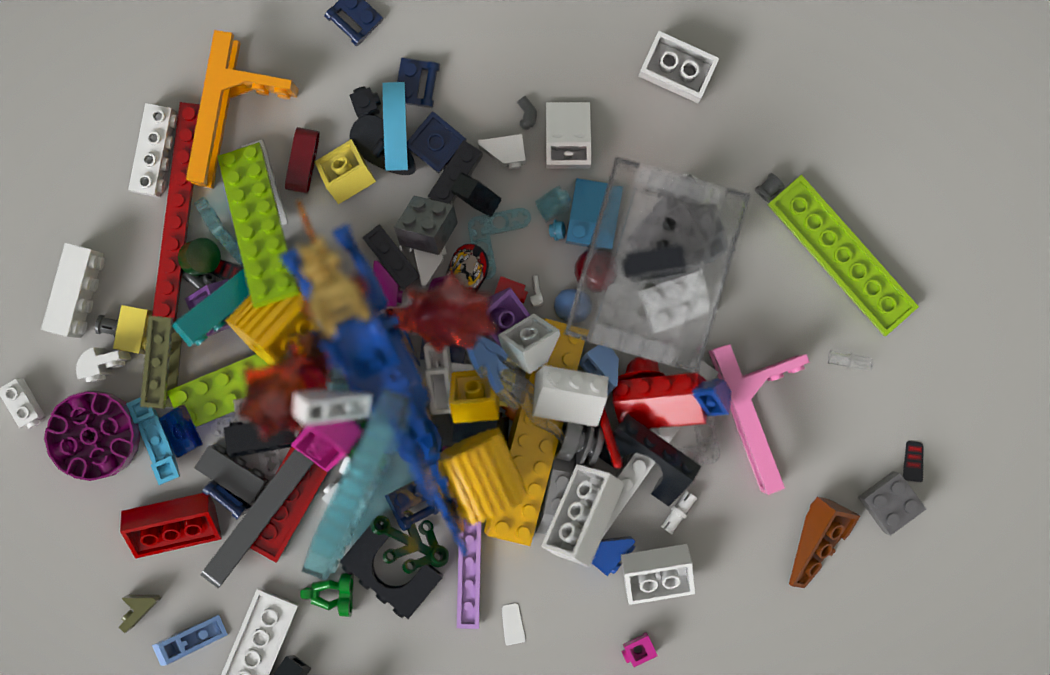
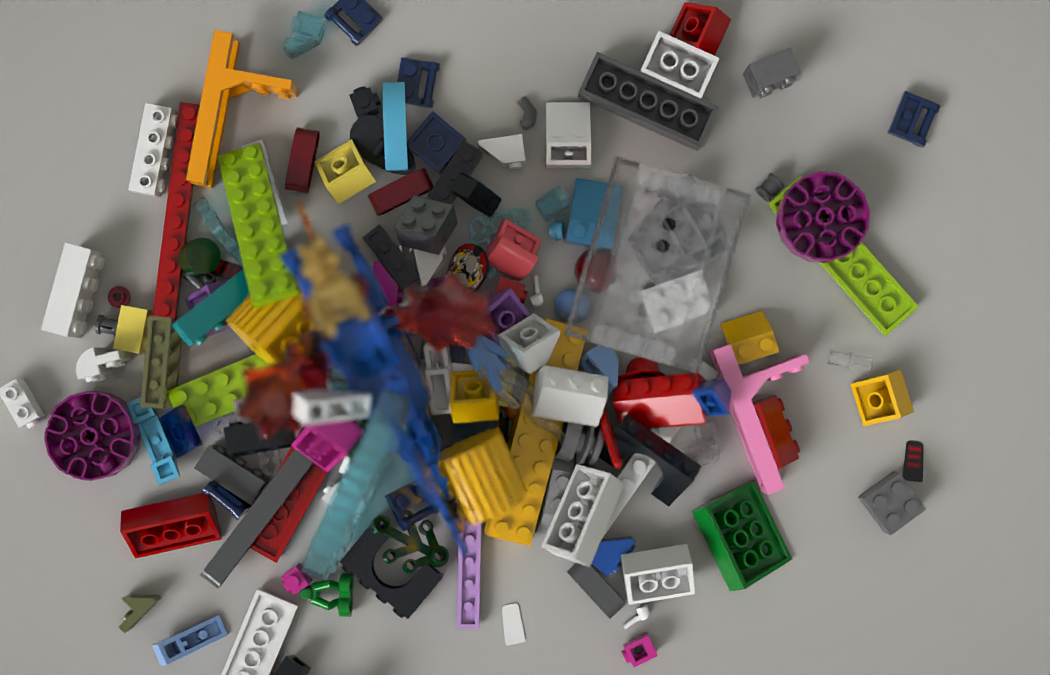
(125, 296): none -> dark red plate
(295, 579): none -> dark pink brick
(305, 34): none -> clear light blue slope
(400, 191): none -> dark red beam
(513, 250): none -> coral brick
(597, 588): none -> dark grey beam
(643, 613): none -> white hand
(647, 101): none -> dark grey brick
(654, 263): black arch -> none
(678, 512): white pin -> none
(701, 26): none -> red slope
(742, 536): none -> green slope
(750, 337): none -> yellow slope
(772, 72): none -> flat silver brick
(777, 430): none -> red slope
(821, 531): dark orange wedge -> none
(832, 197): none -> magenta brick
(882, 398): none -> yellow slope
(907, 116): none -> dark blue plate

